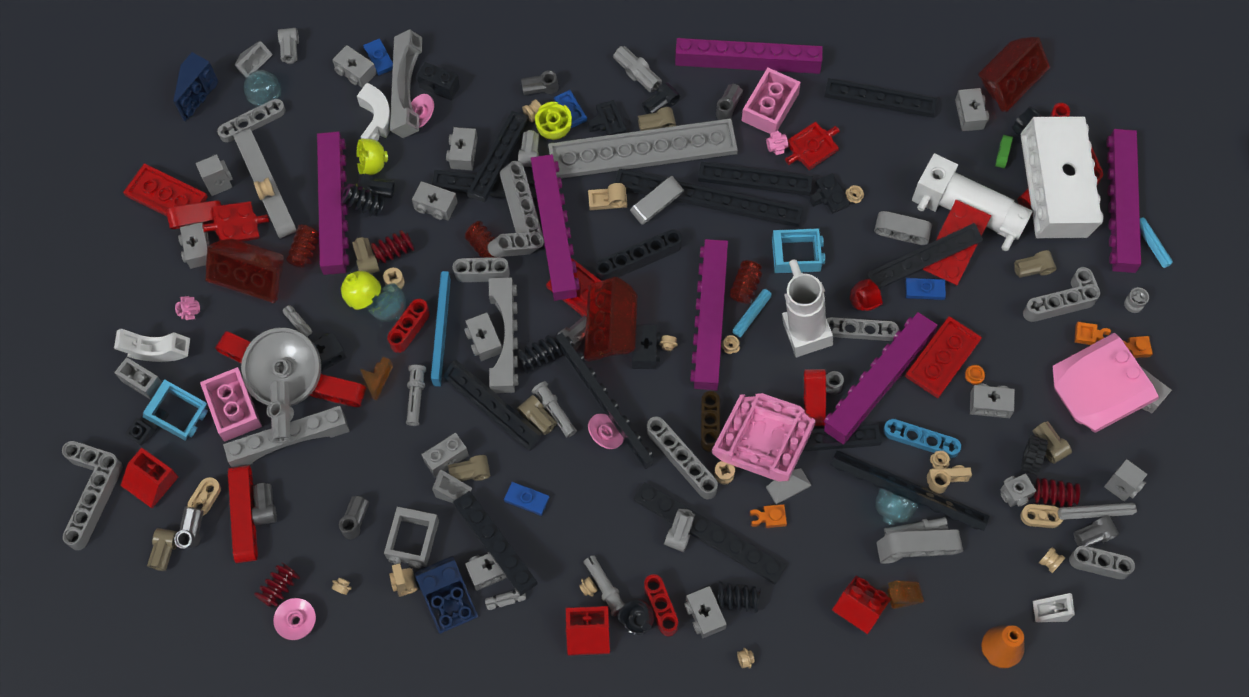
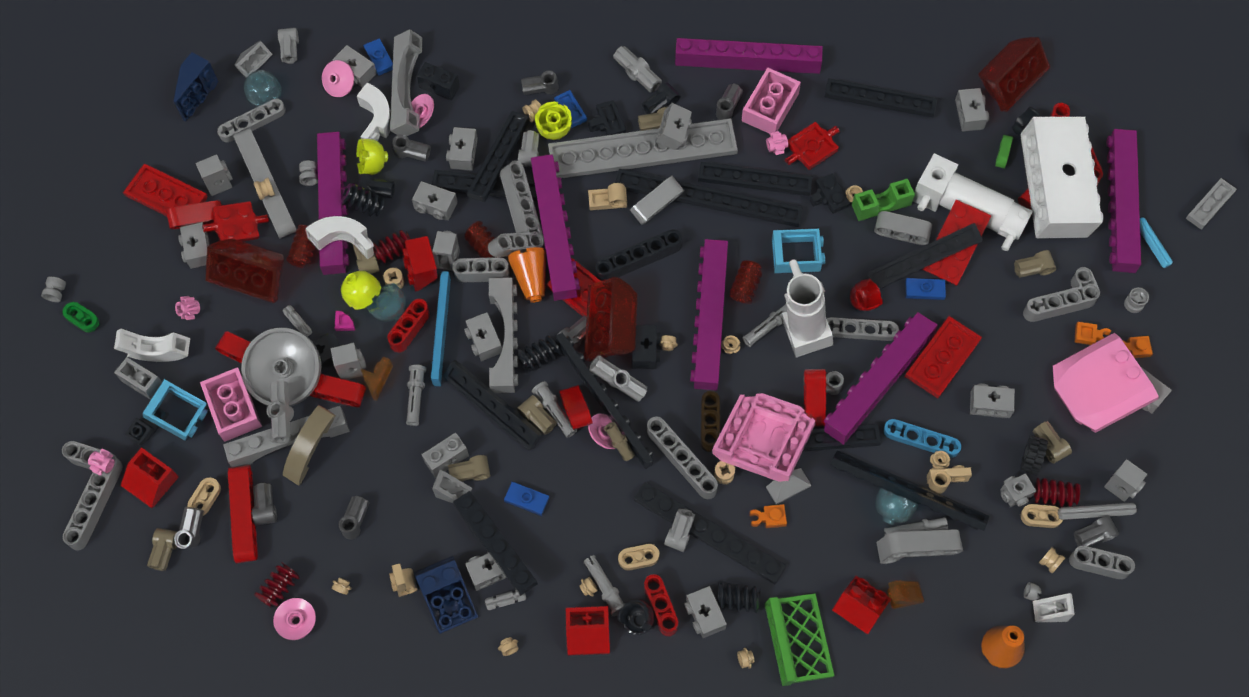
(53, 289): none -> light grey wheel
(82, 317): none -> green plate
(101, 462): none -> bright pink gear
(306, 443): none -> dark tan slope
(308, 173): none -> light grey wheel
(340, 228): none -> white arch
(343, 322): none -> dark pink tile
(344, 78): none -> bright pink dish
(348, 361): none -> light grey brick
(411, 148): none -> flat silver piece
(415, 517): light grey window -> none
(419, 262): none -> red slope
(445, 250): none -> light grey brick
(508, 646): none -> tan plate
(530, 272): none -> orange cone
(575, 407): none -> red beam
(608, 372): none -> light grey piece
(619, 441): none -> dark tan pin
(638, 556): none -> tan plate
(674, 126): none -> light grey brick
(752, 313): medium azure axle -> none
(762, 329): none -> light grey pin
(781, 639): none -> bright green fence
(895, 197): none -> bright green arch
(974, 374): orange plate -> none
(1031, 591): none -> light grey hinge
(1211, 203): none -> light grey plate

